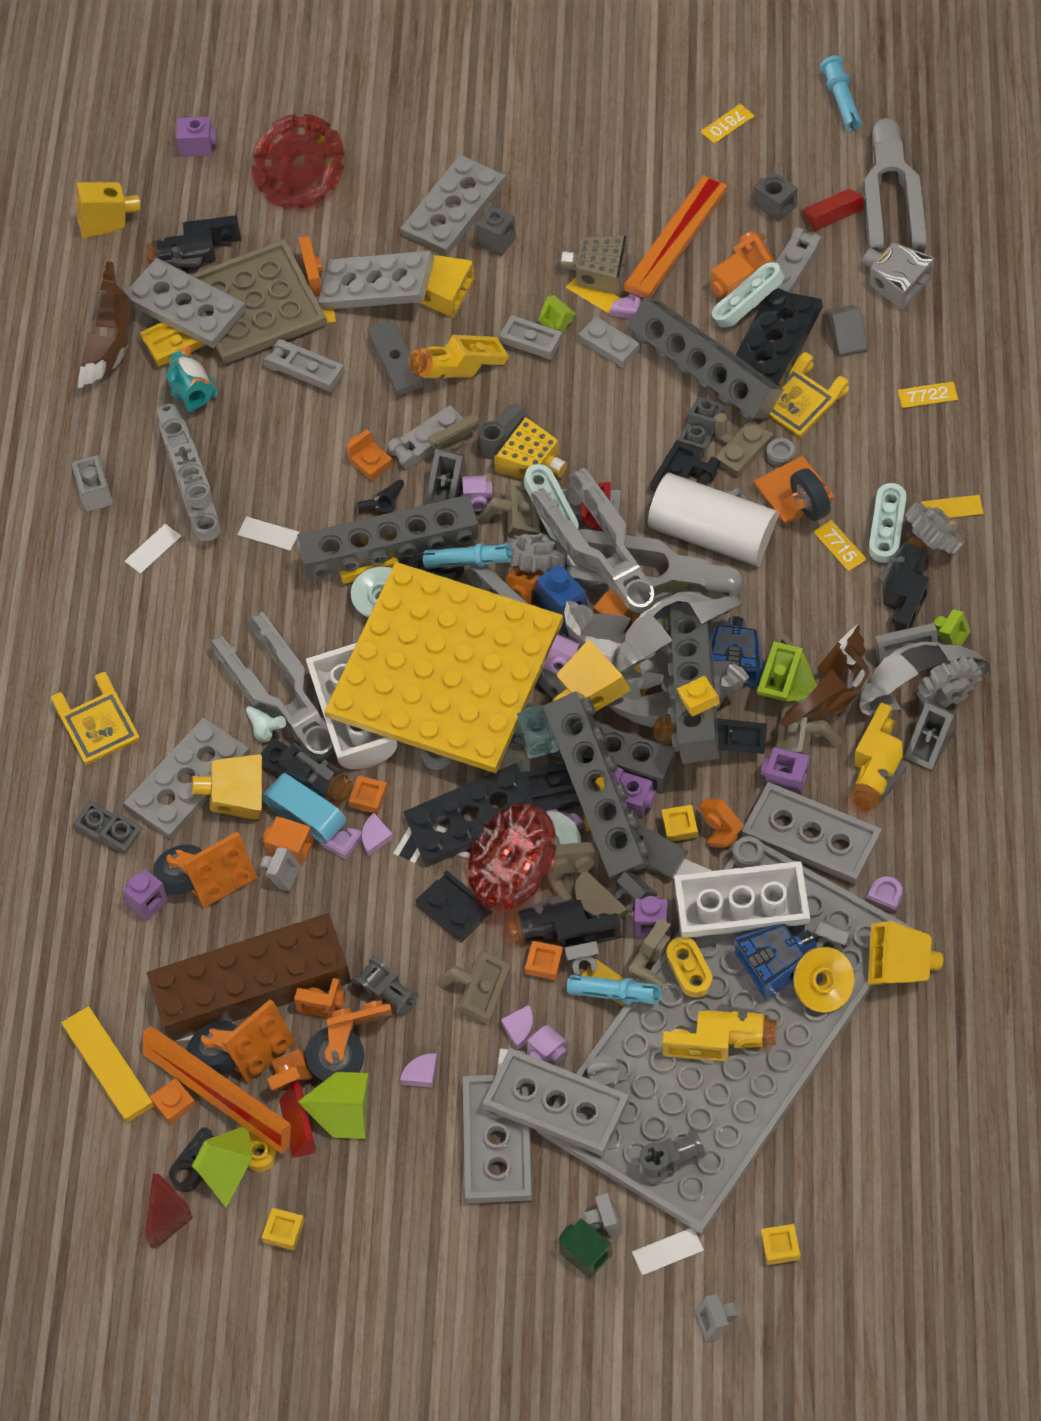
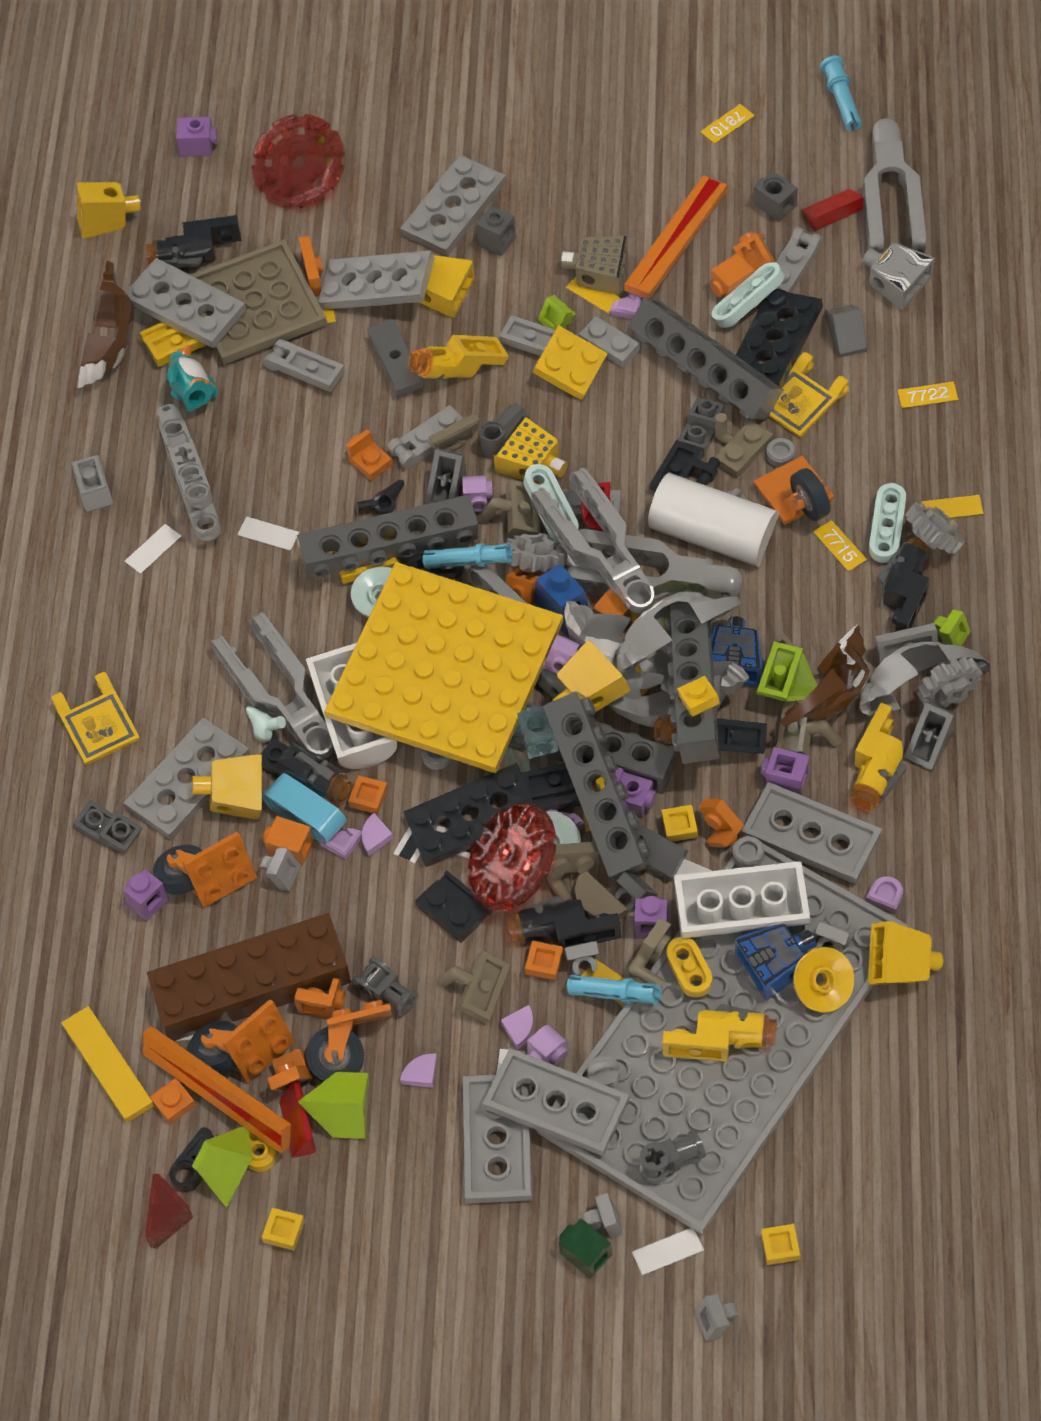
(569, 362): none -> yellow plate

